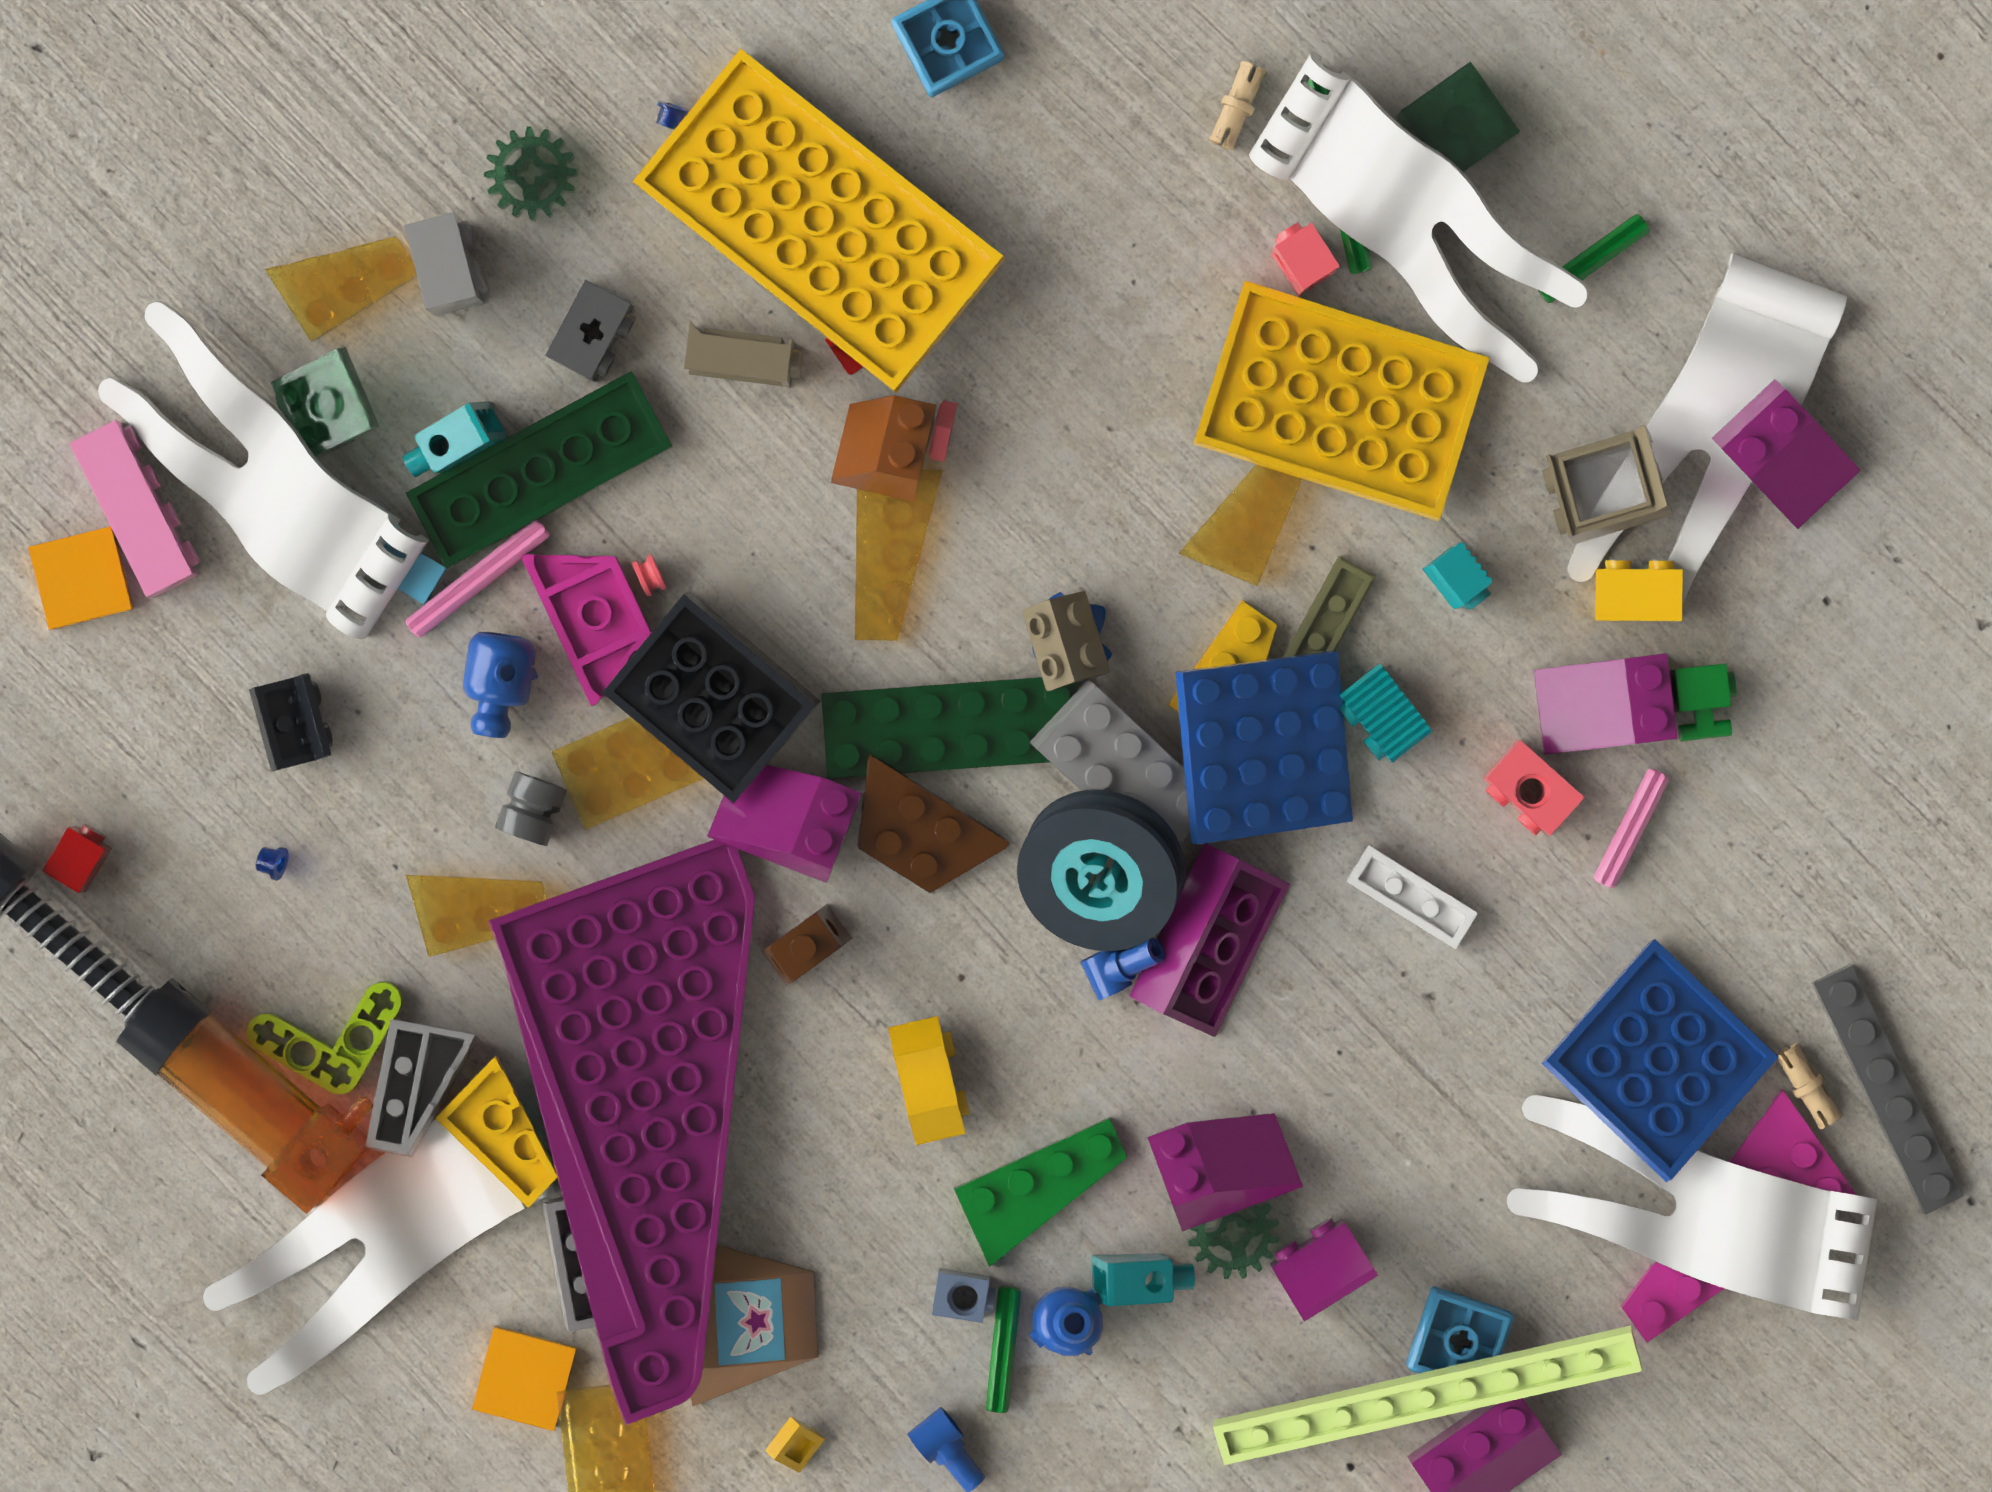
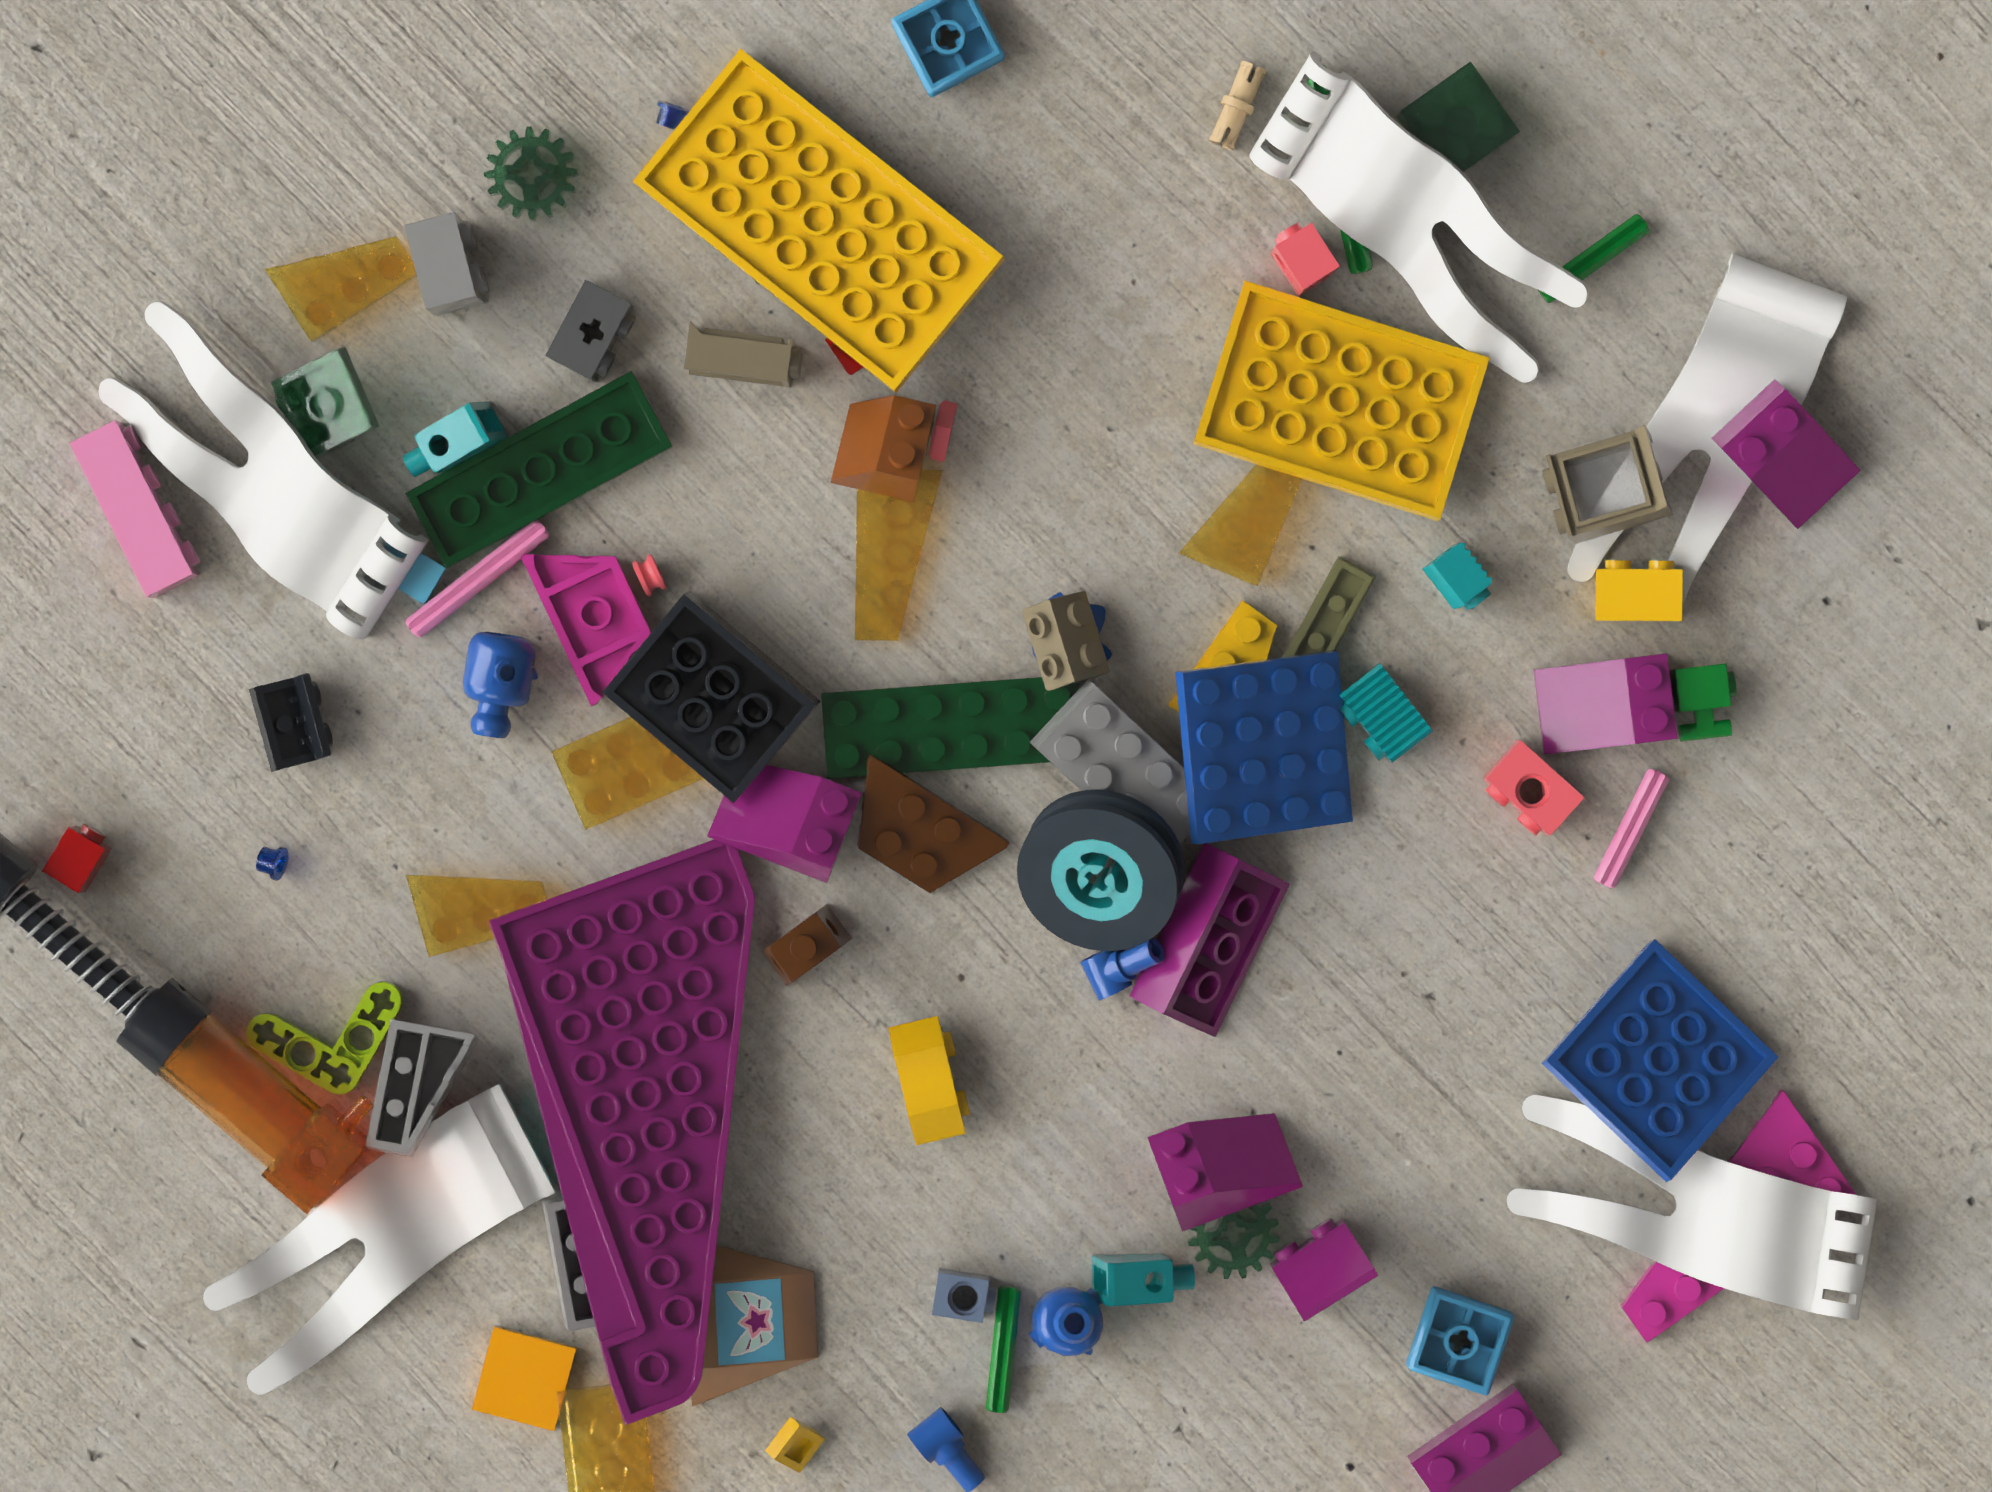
(81, 578): light orange tile -> none
(500, 1134): yellow wing -> none
(530, 808): dark grey wheel -> none
(1029, 1191): green wing -> none
(1411, 897): white plate -> none
(1428, 1395): yellowish green plate -> none
(1808, 1085): tan pin -> none
(1887, 1089): dark grey plate -> none

